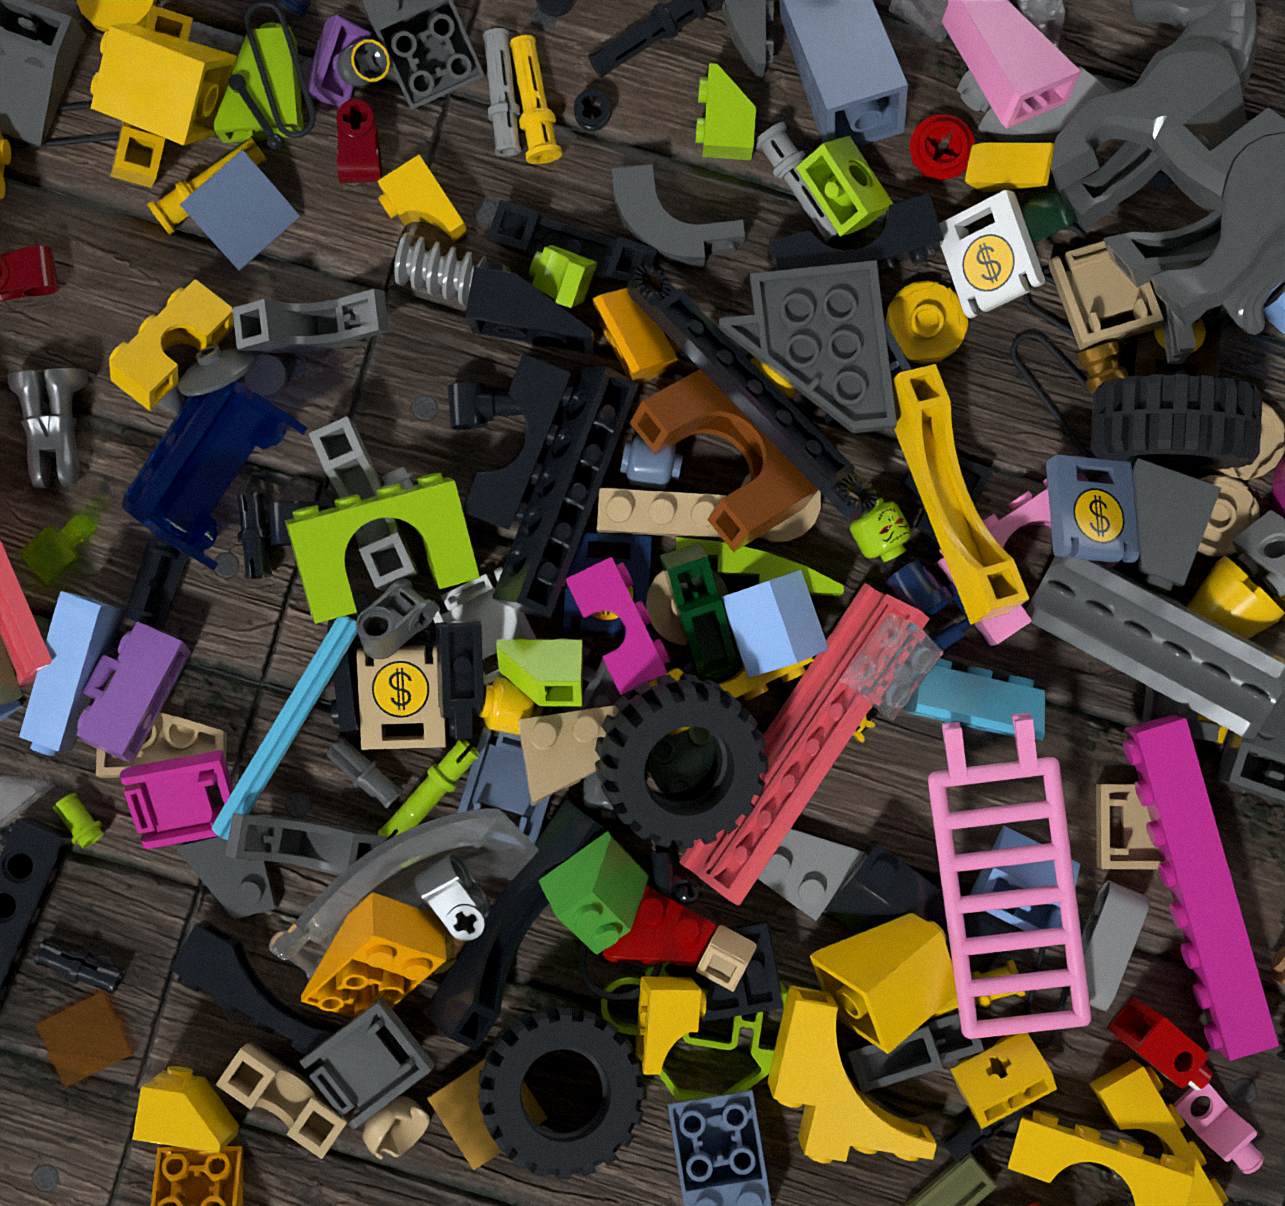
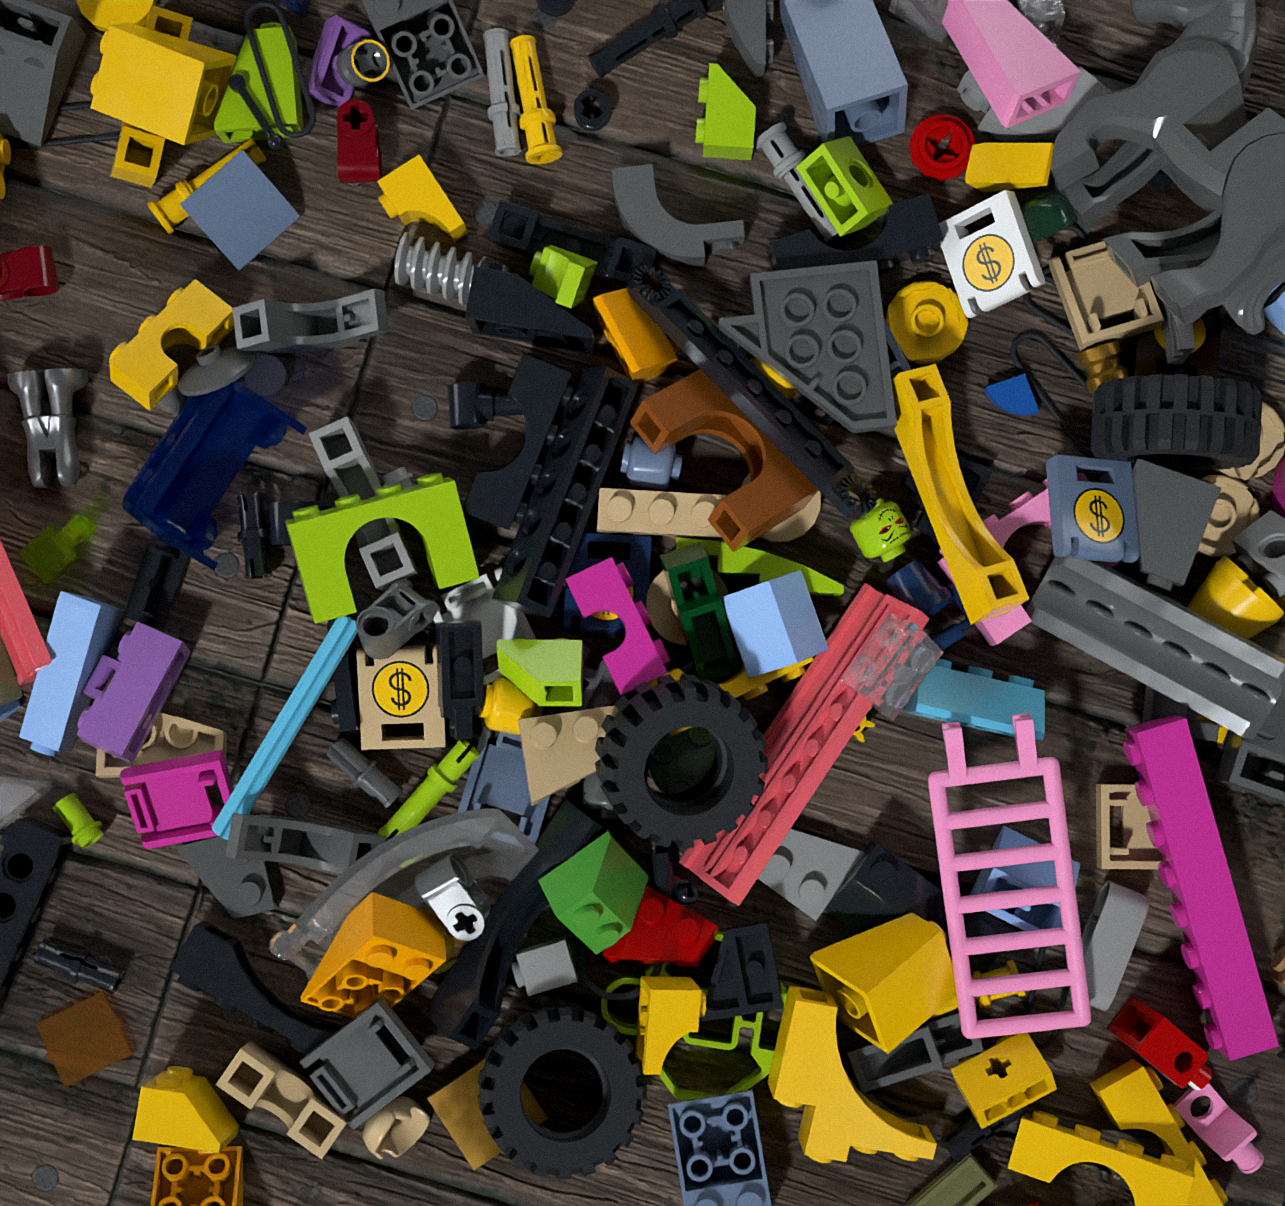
(545, 966): none -> light grey brick
(726, 957): tan slope -> none
(1013, 396): none -> blue tile

